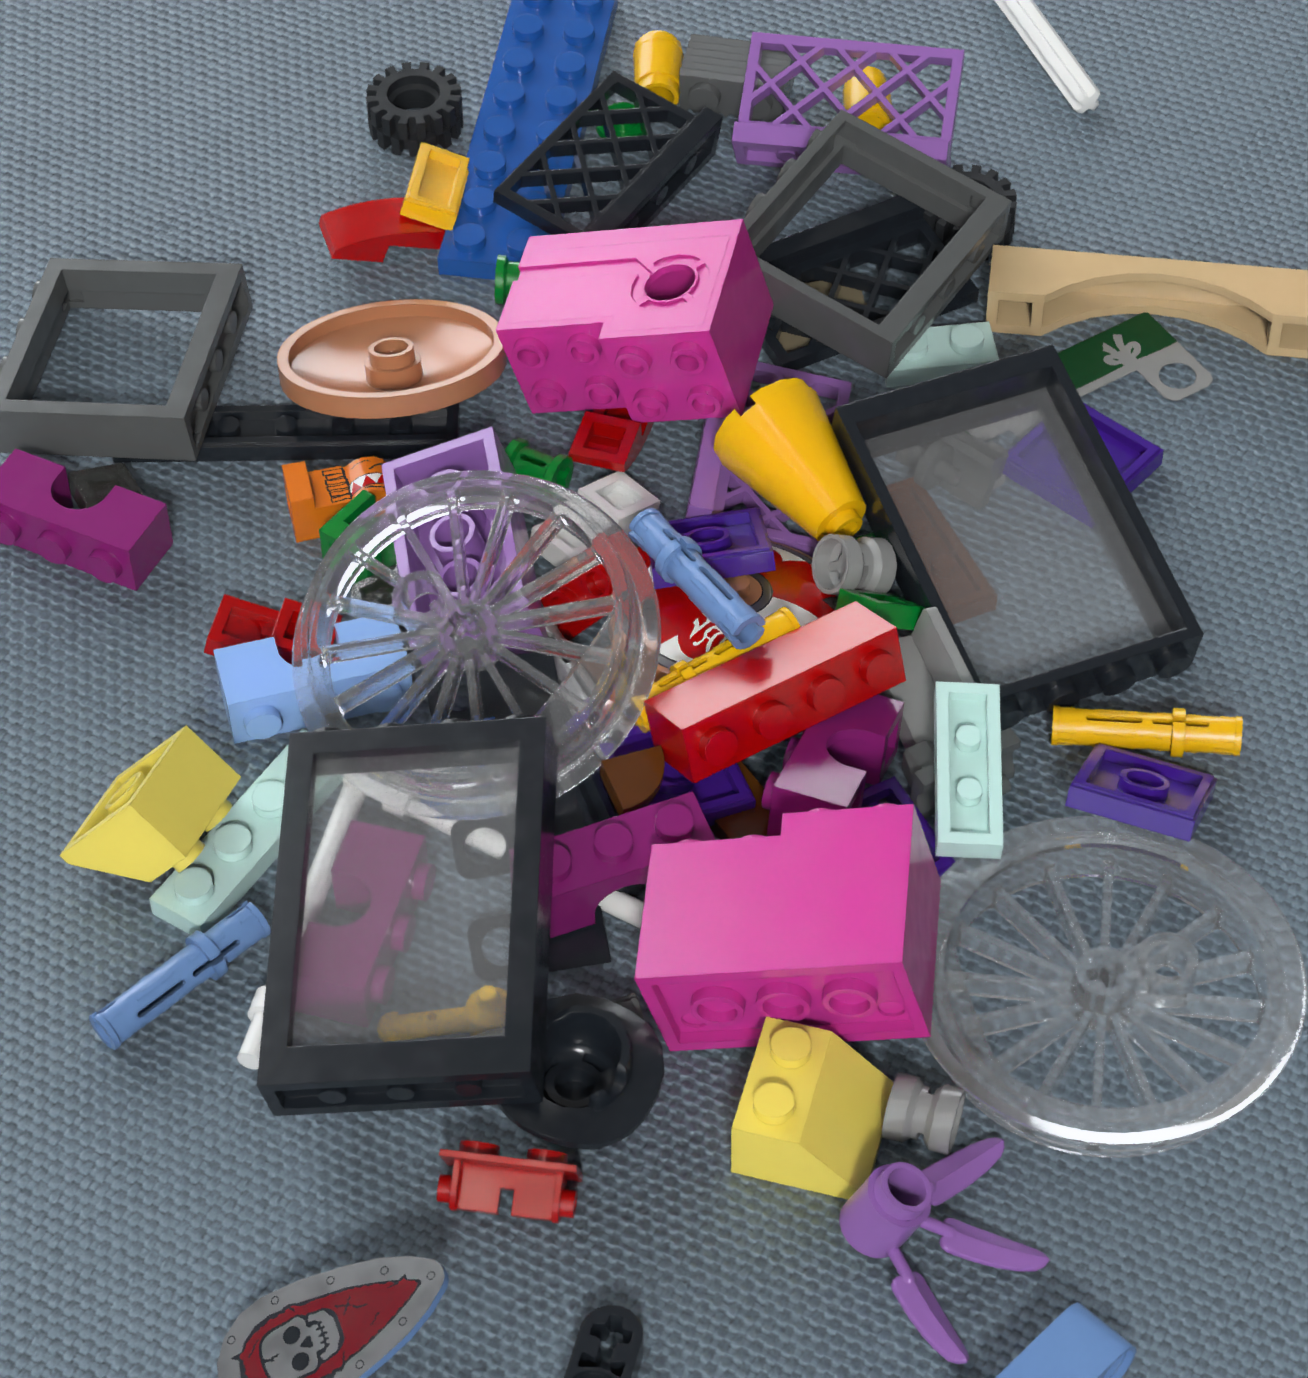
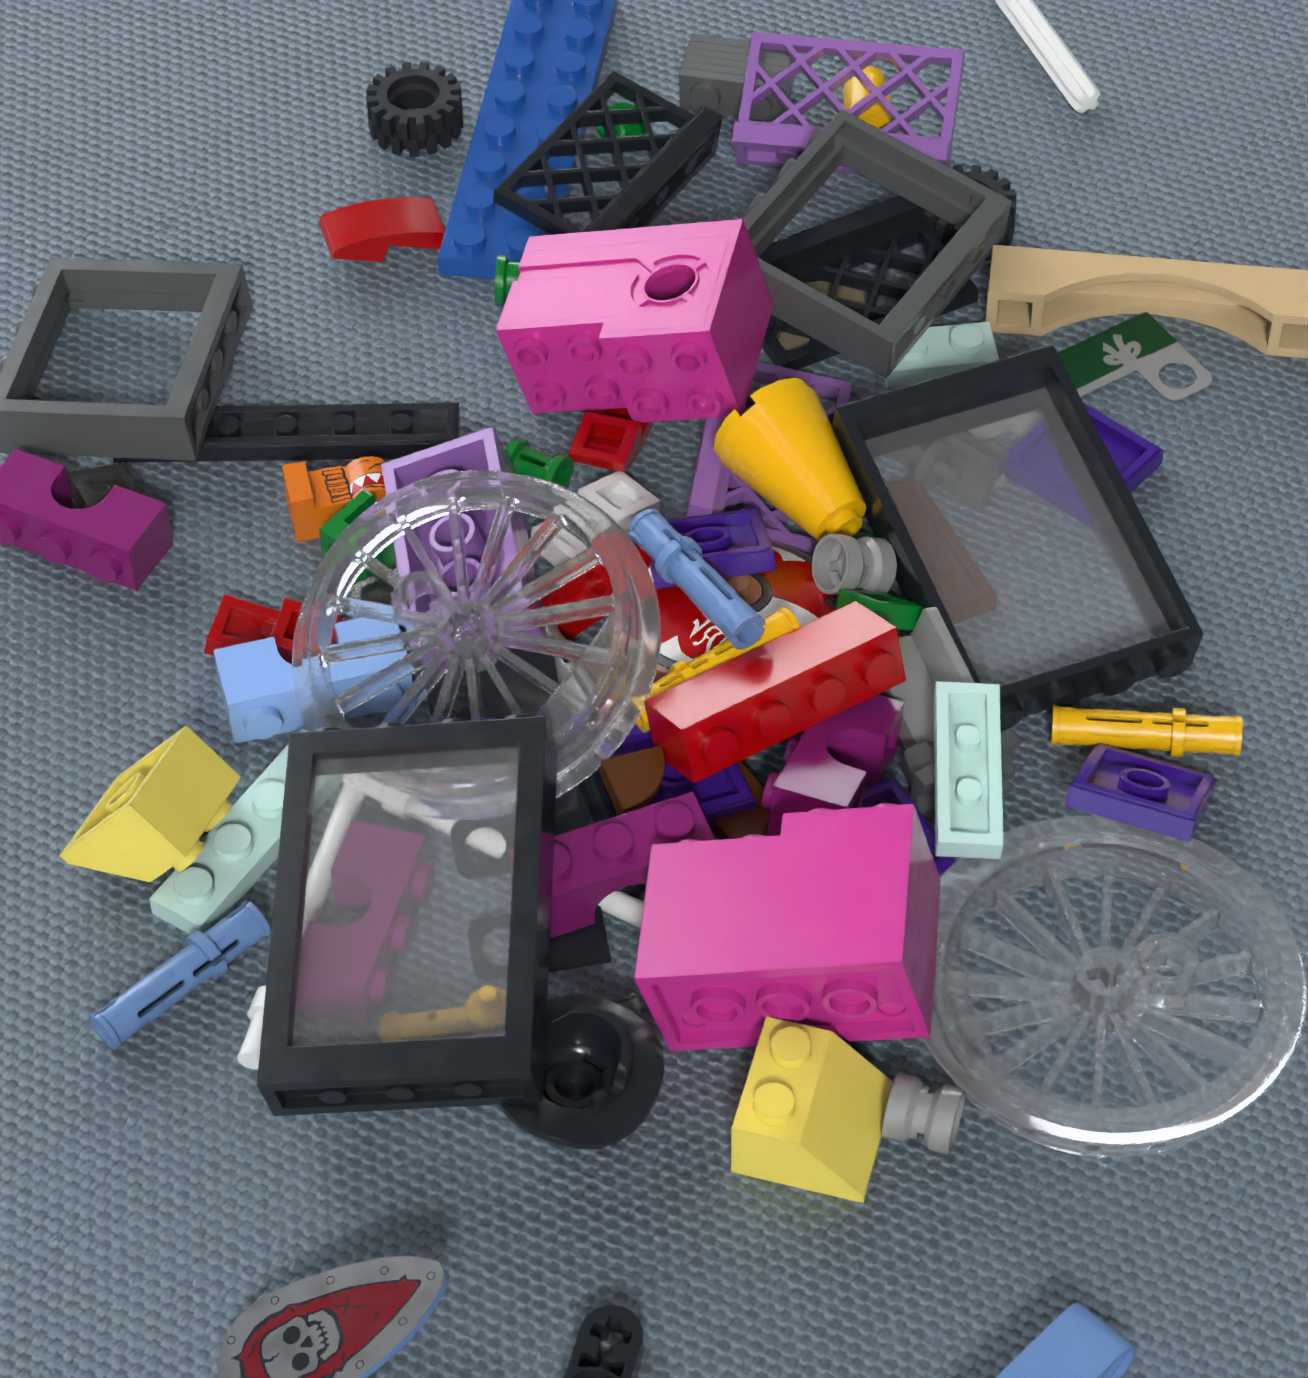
(391, 359): nougat dish -> none
(436, 187): yellow tile -> none
(536, 1181): red hinge -> none
(658, 64): yellow piece -> none
(899, 1201): medium lavender plant -> none

